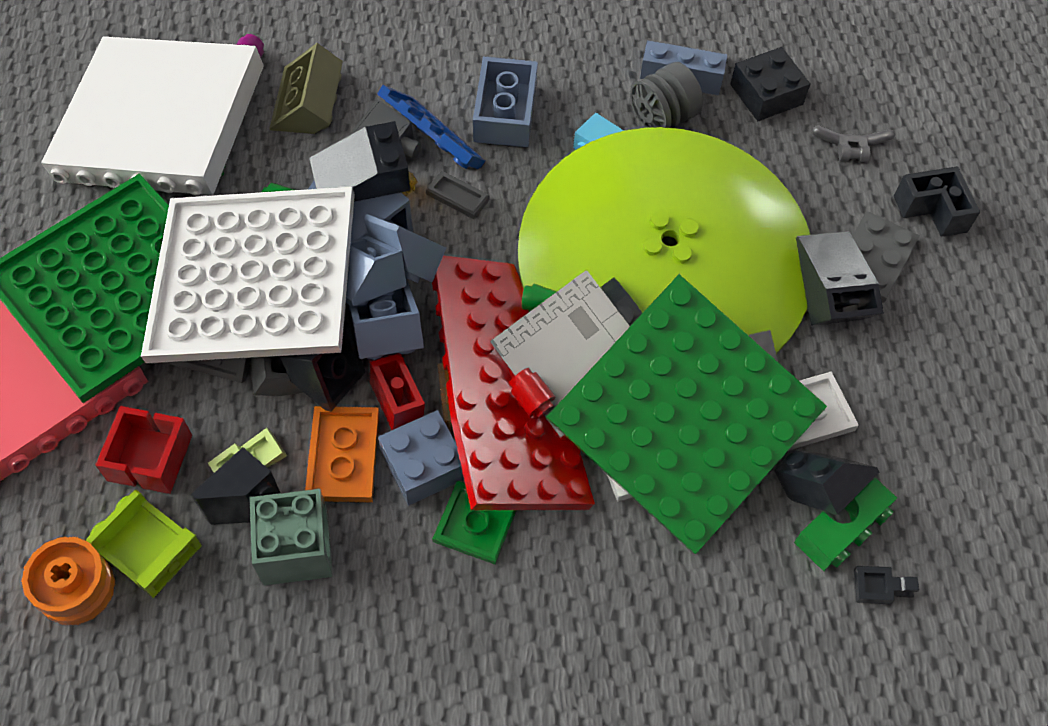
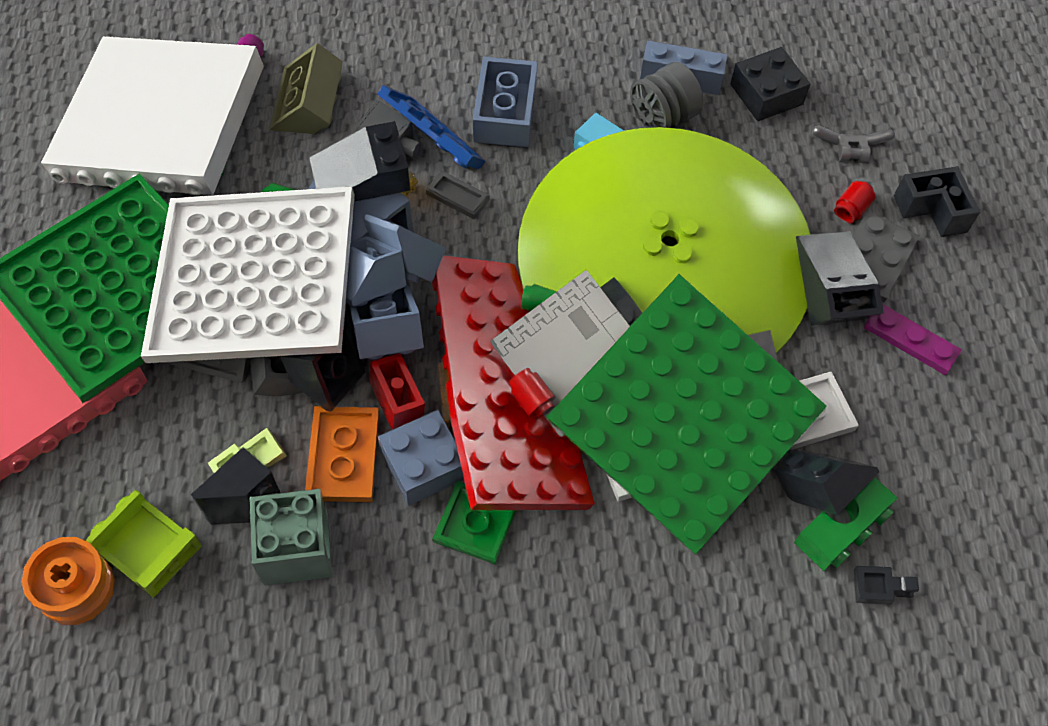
(140, 453): red piece -> none
(855, 201): none -> red brick
(914, 339): none -> magenta plate

